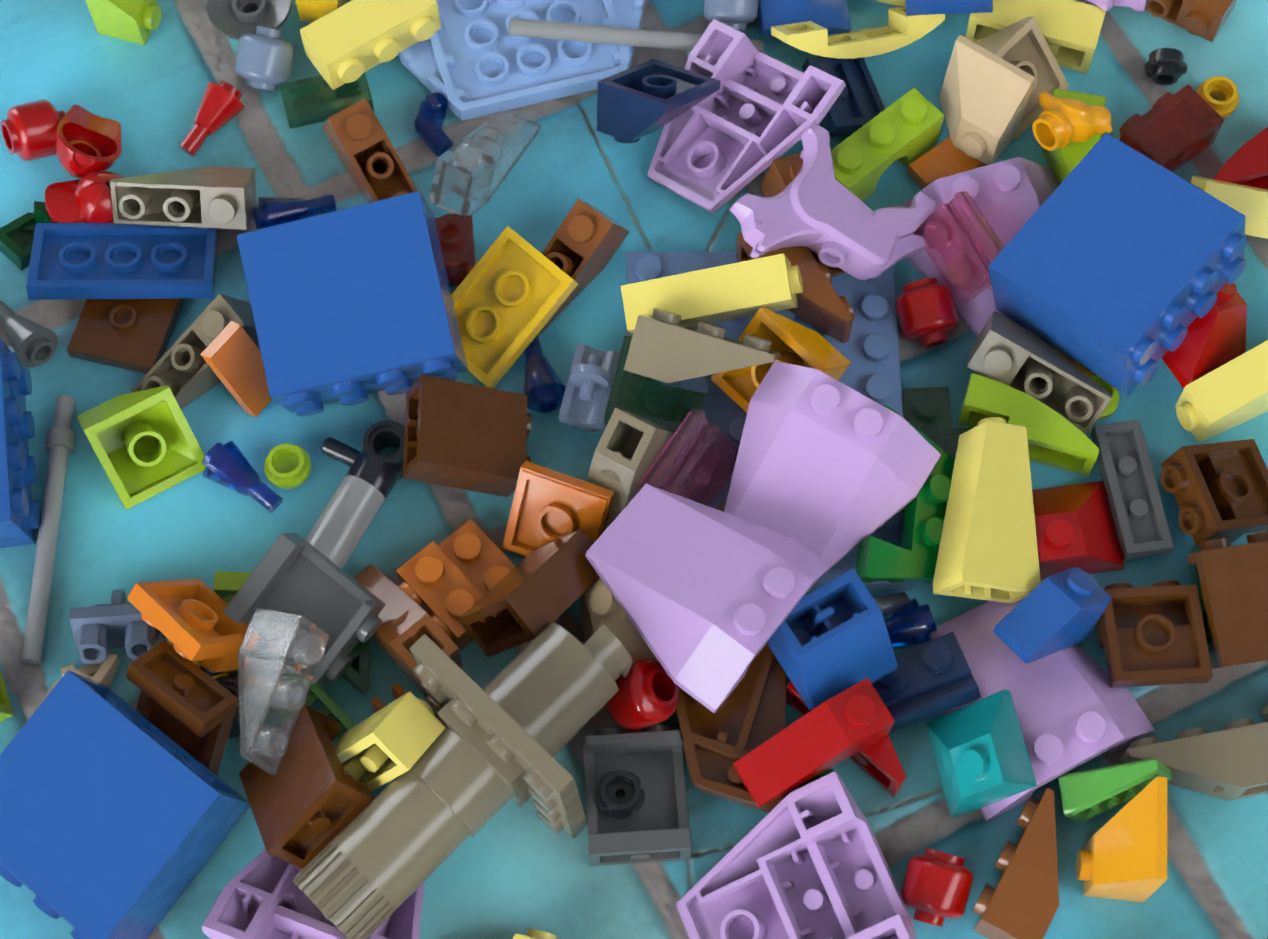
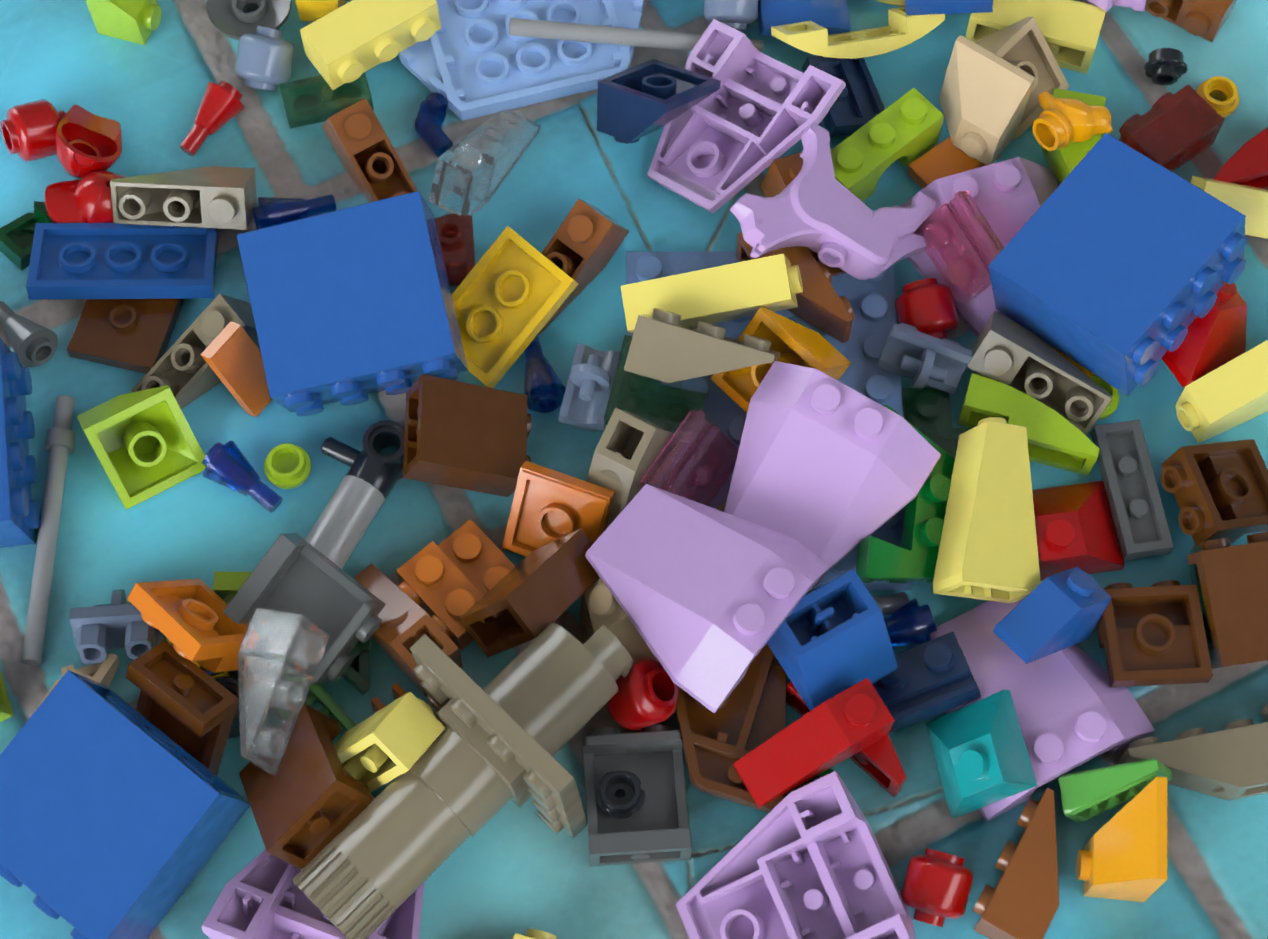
(924, 358): none -> sand blue hips

